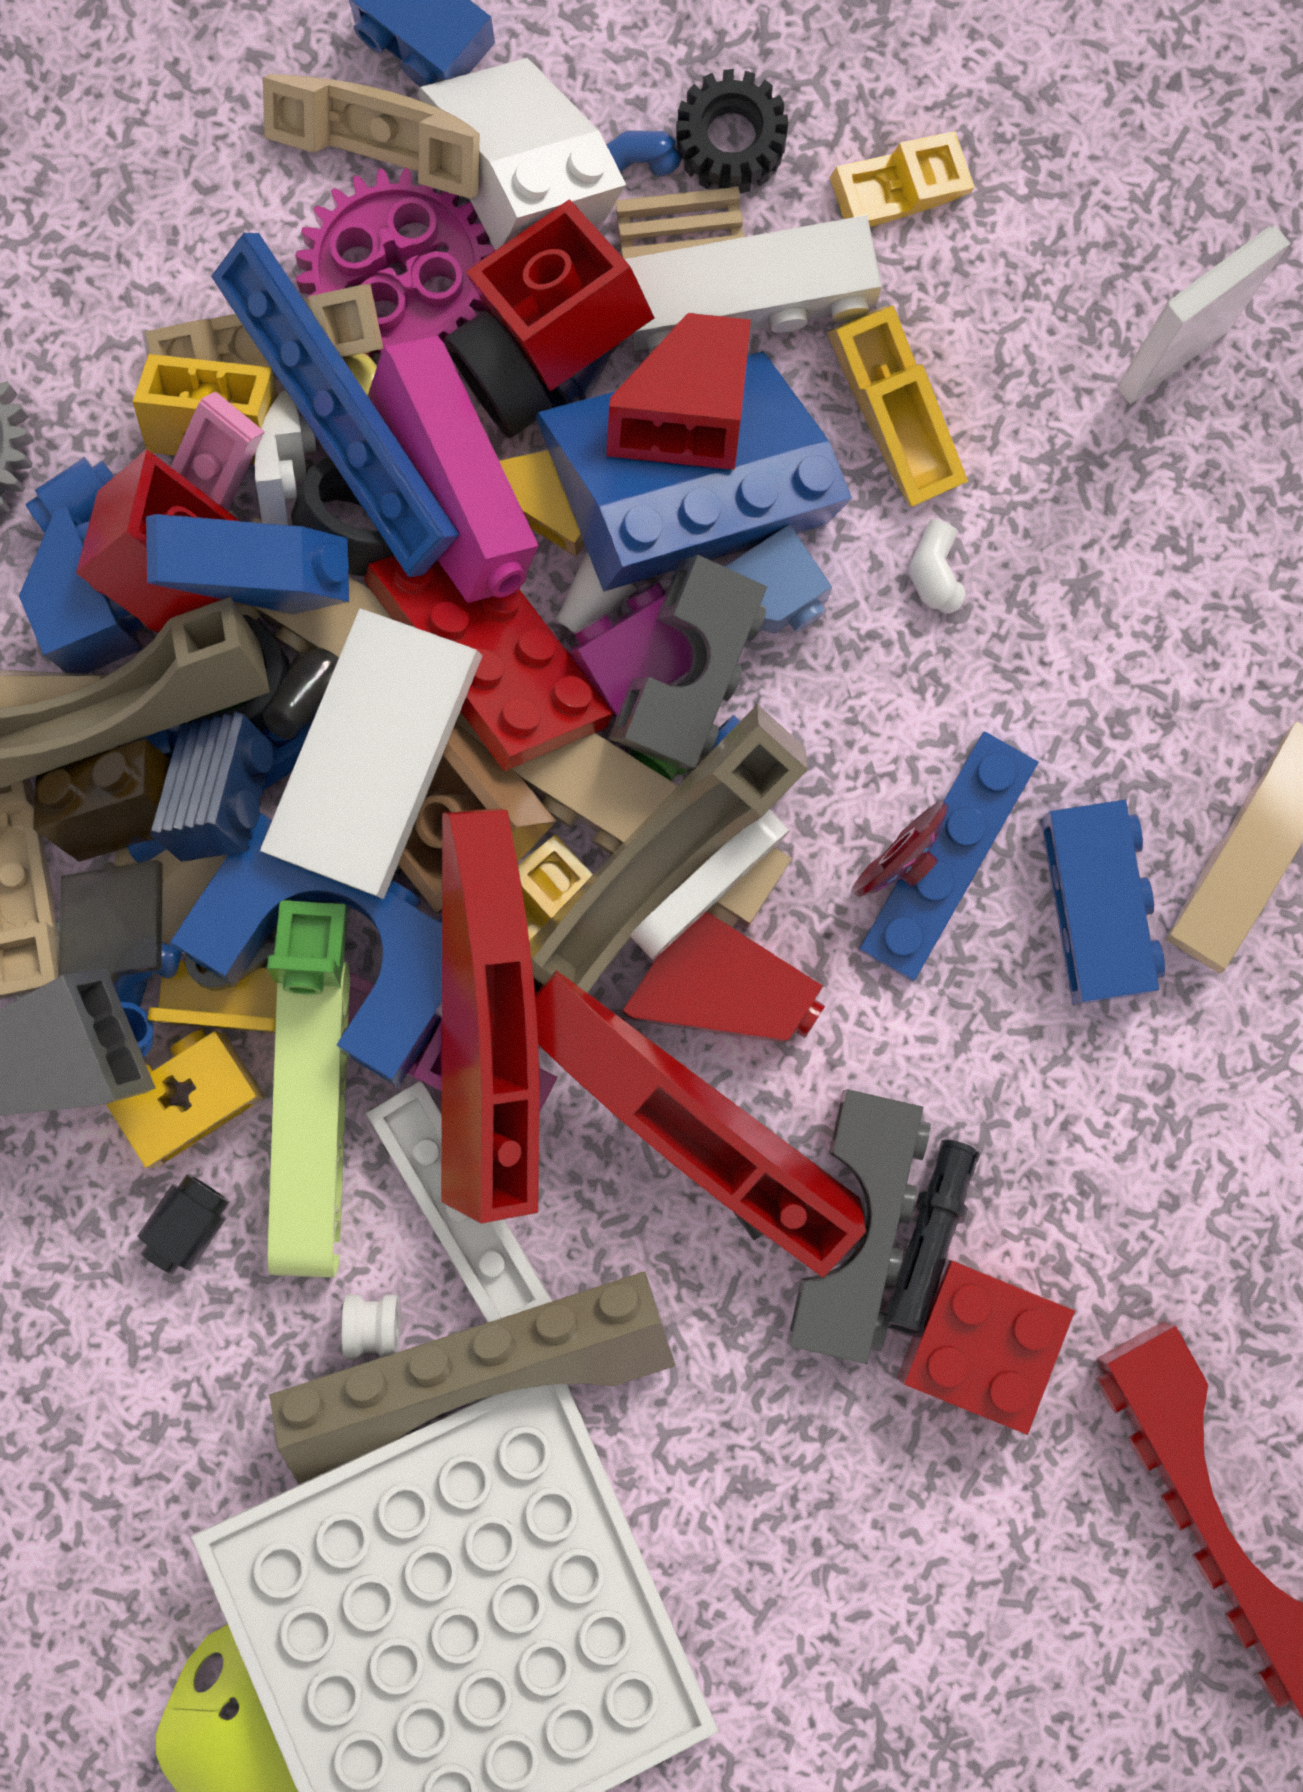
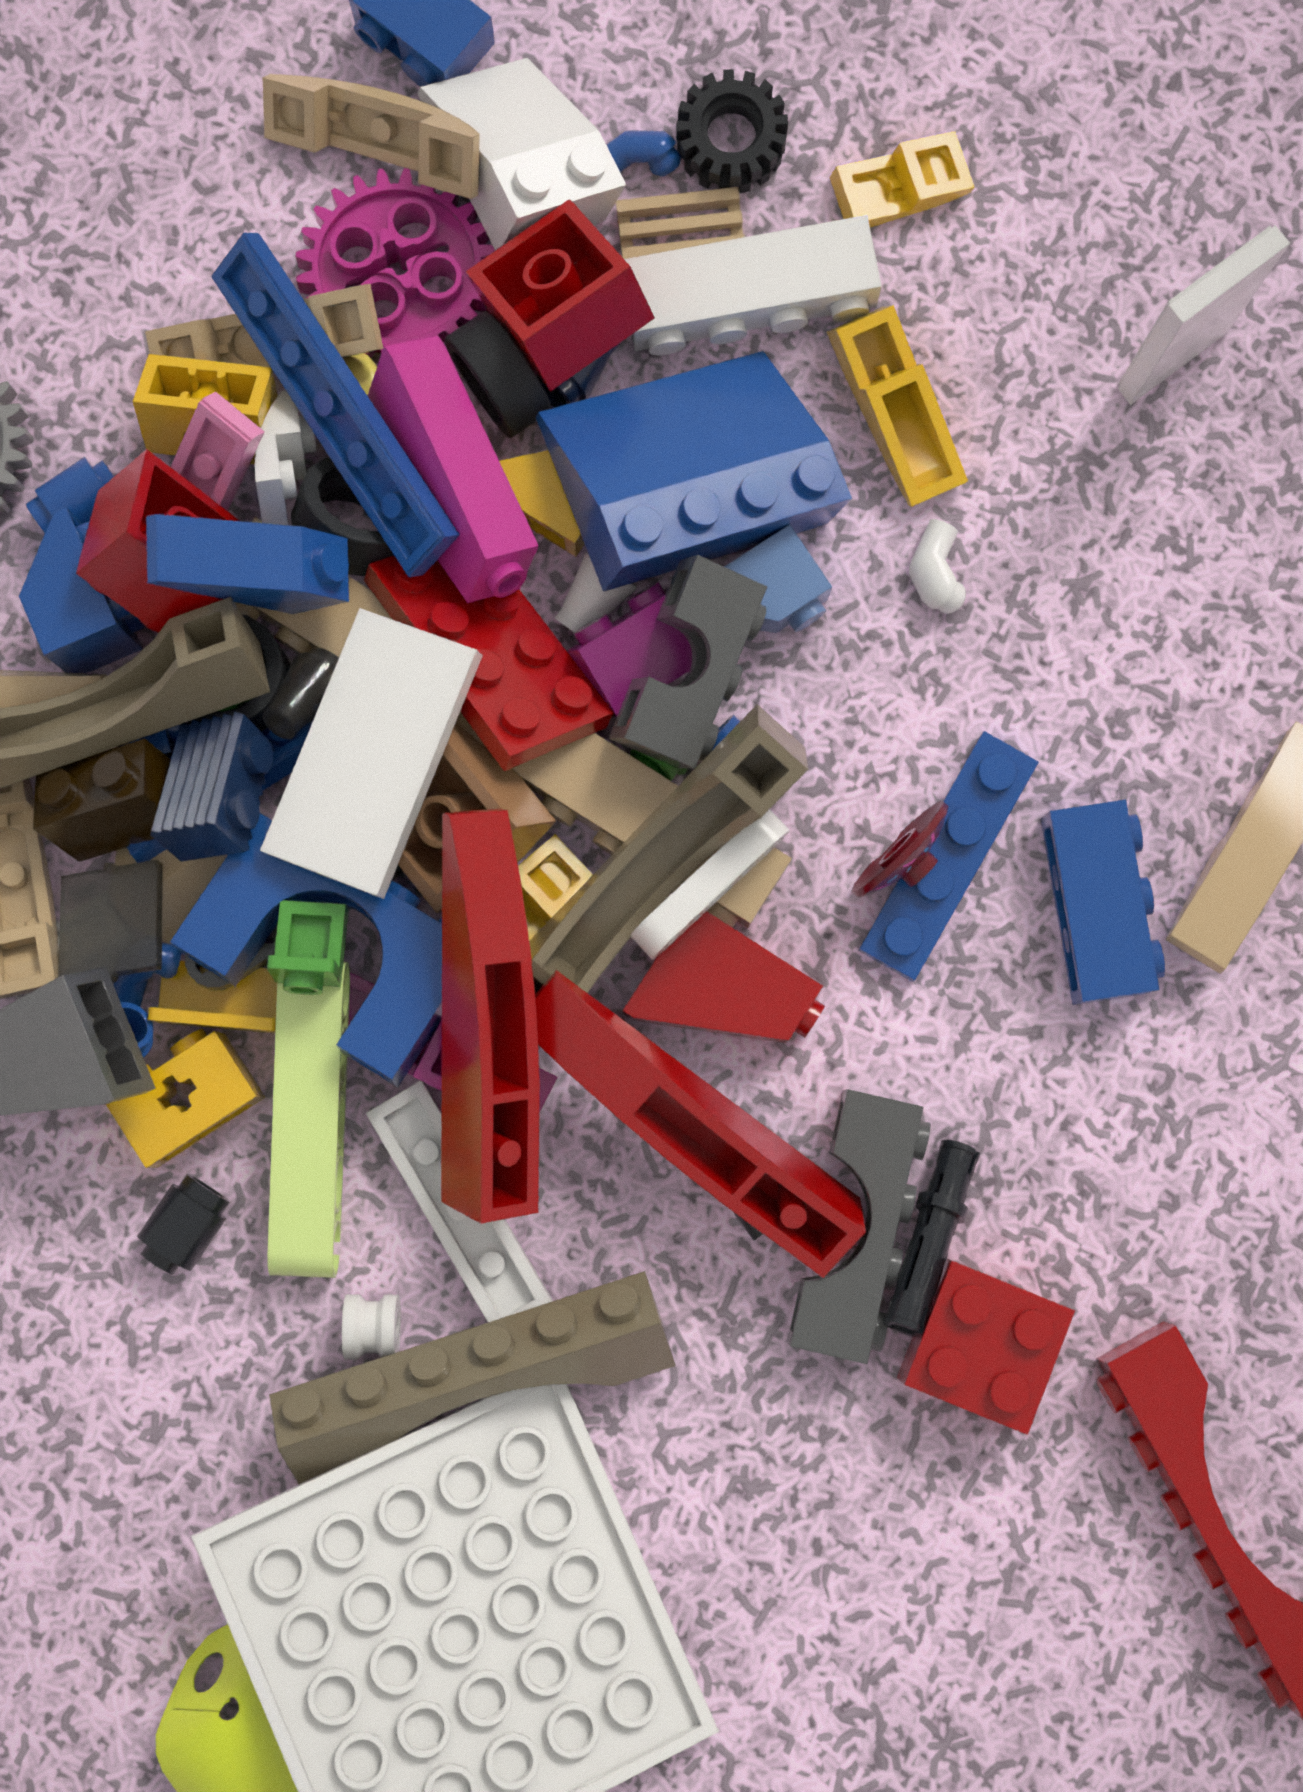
(685, 396): red slope -> none

